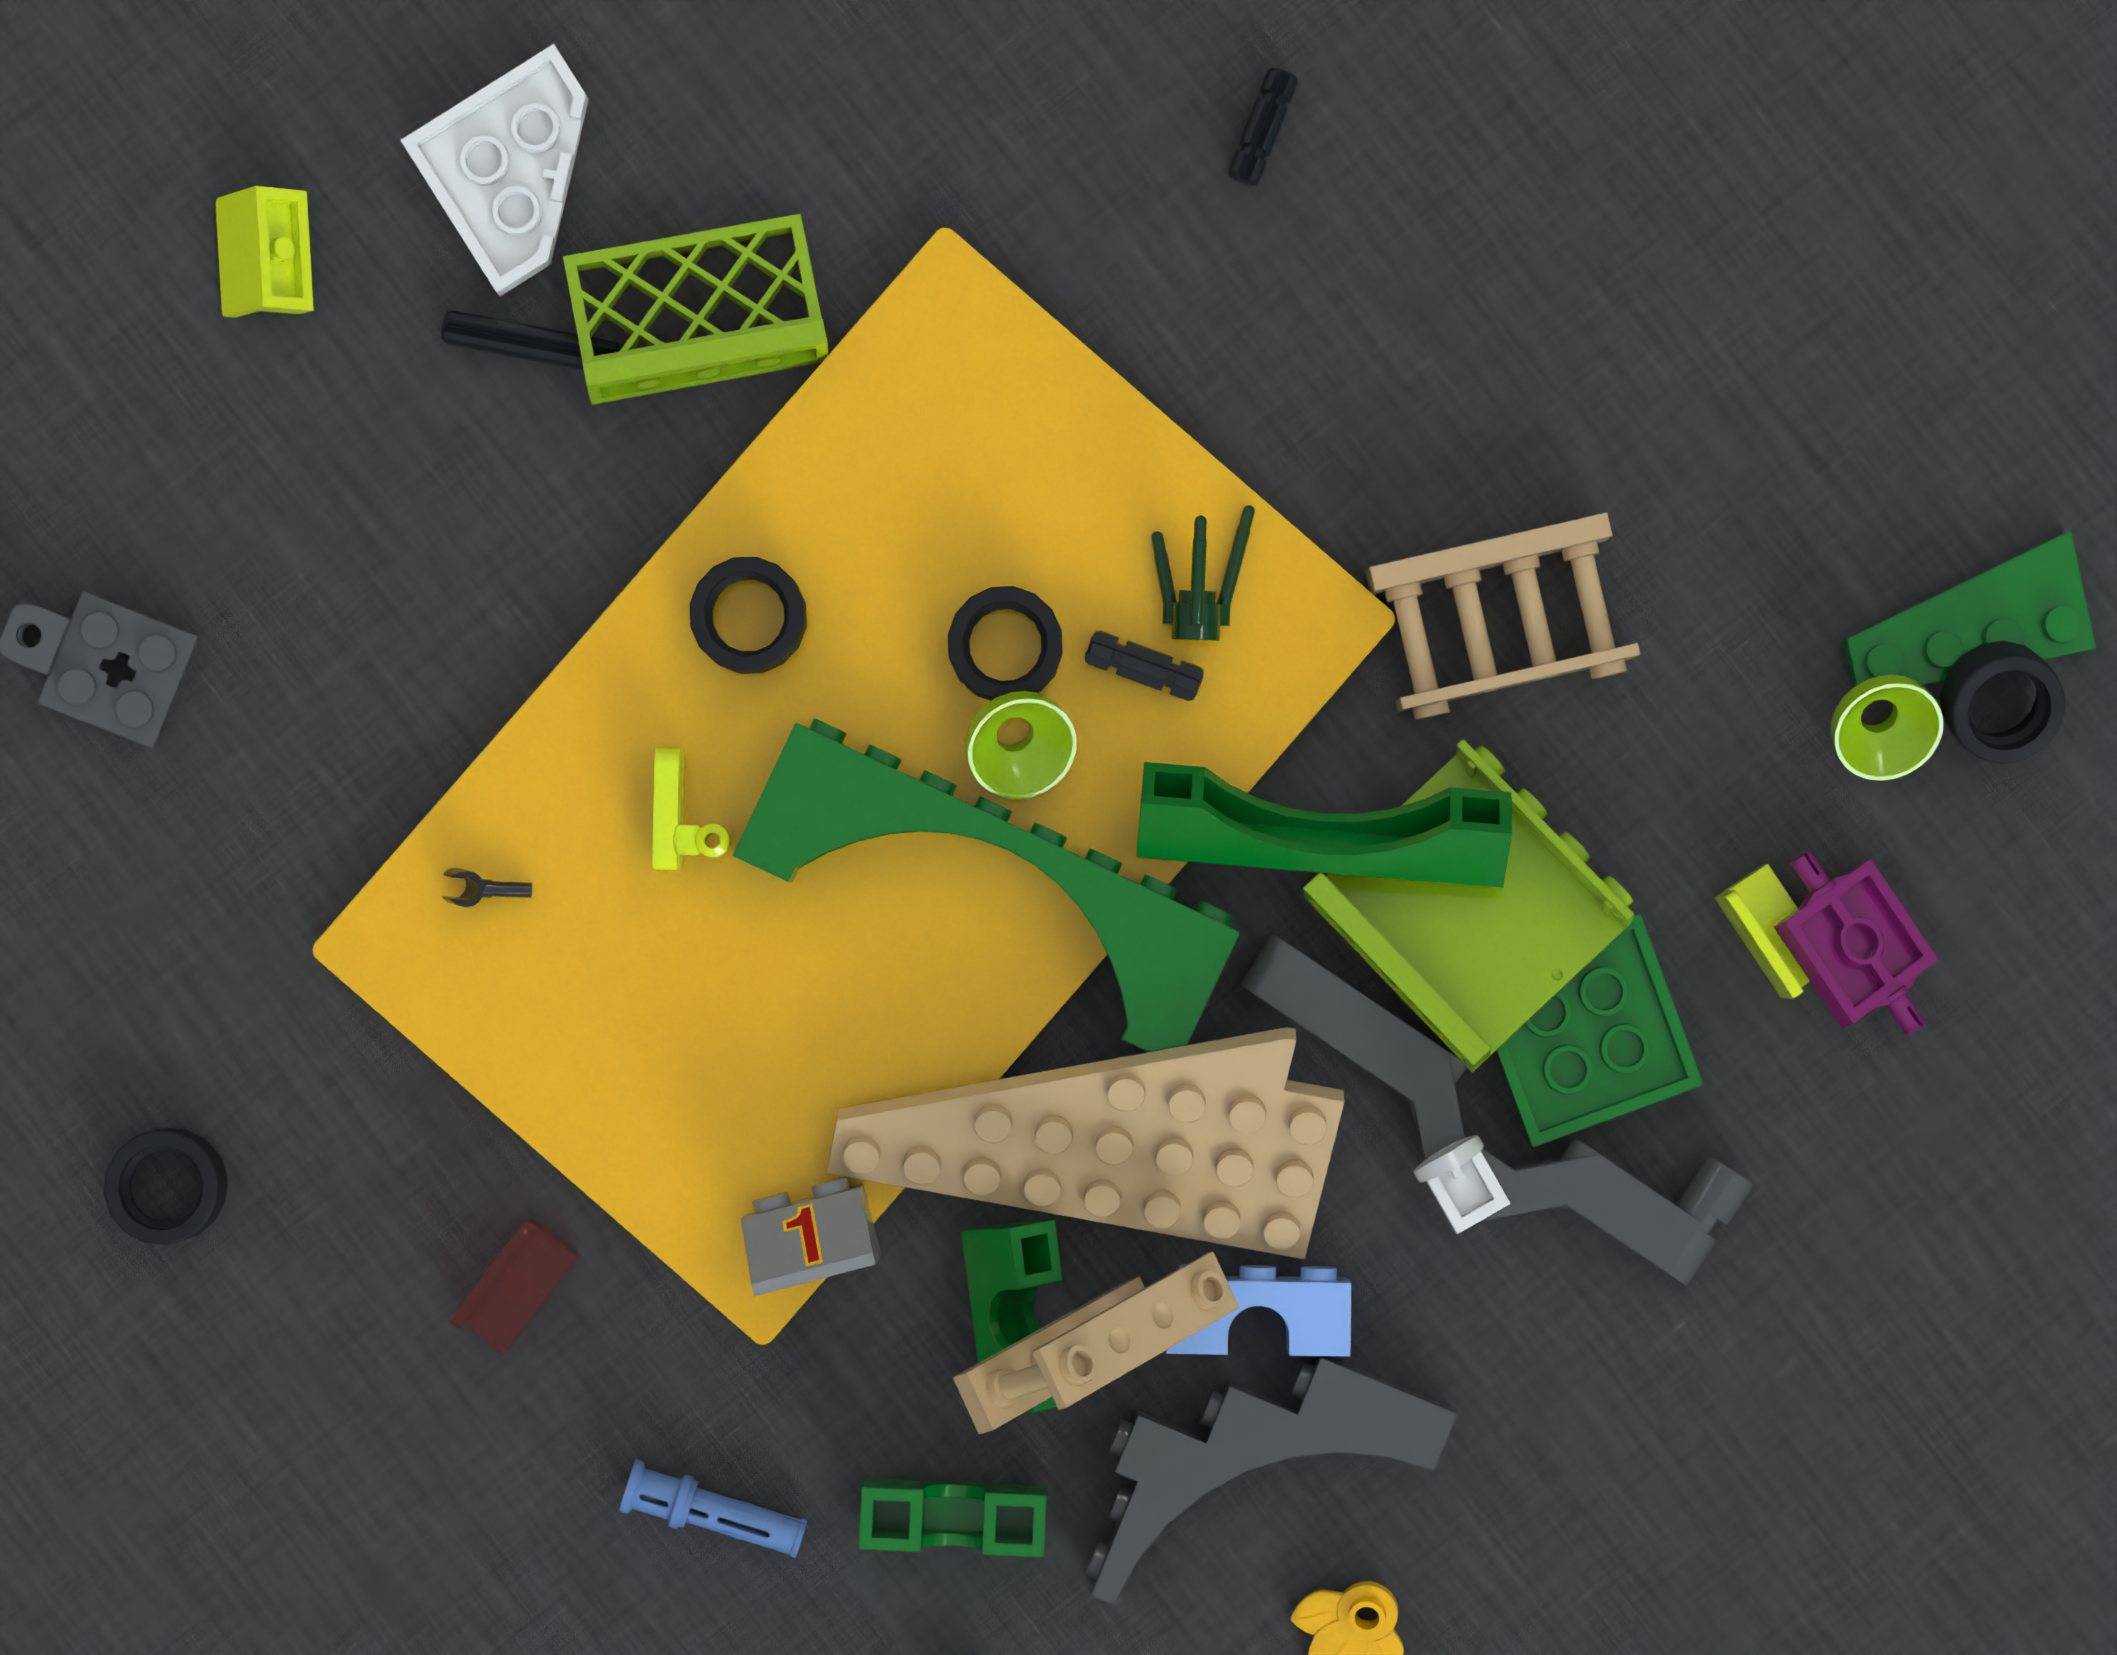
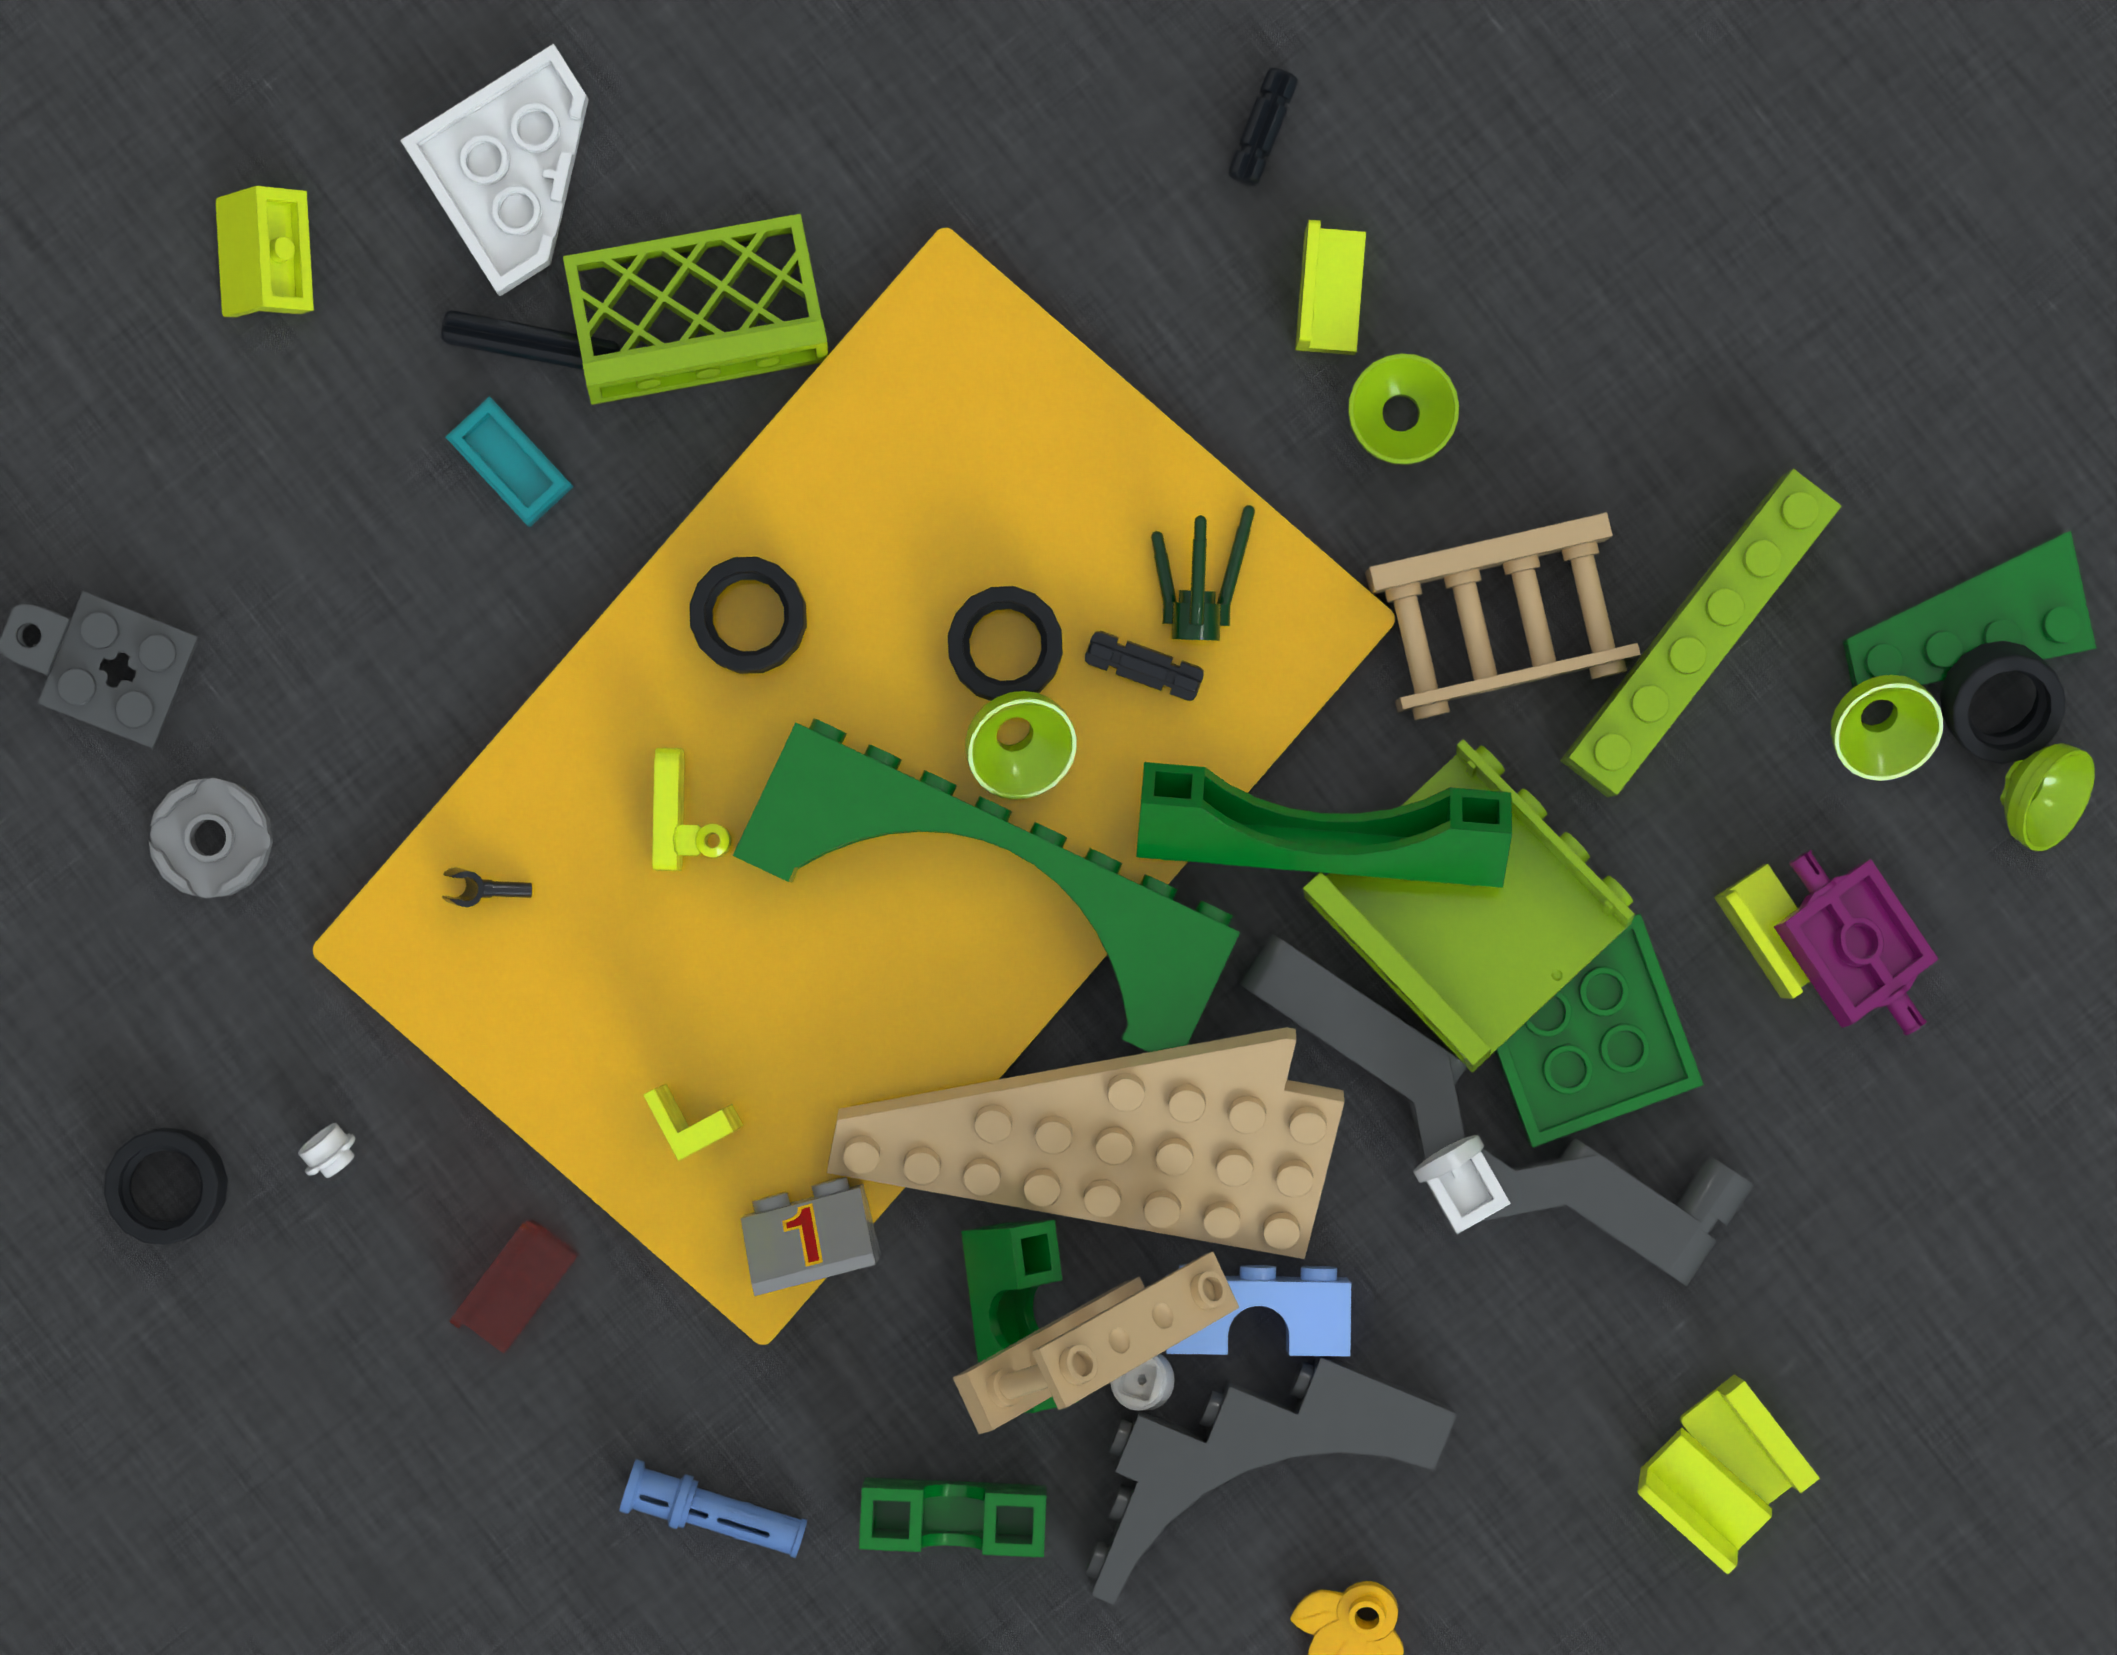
(245, 847): none -> light grey tile
(327, 1151): none -> white plate
(509, 461): none -> teal tile
(681, 1137): none -> neon yellow panel
(1145, 1385): none -> white tile
(1330, 290): none -> neon yellow panel
(1410, 378): none -> lime piece
(1700, 633): none -> lime brick
(1702, 1499): none -> neon yellow panel
(1748, 1440): none -> neon yellow panel
(2047, 794): none -> lime piece

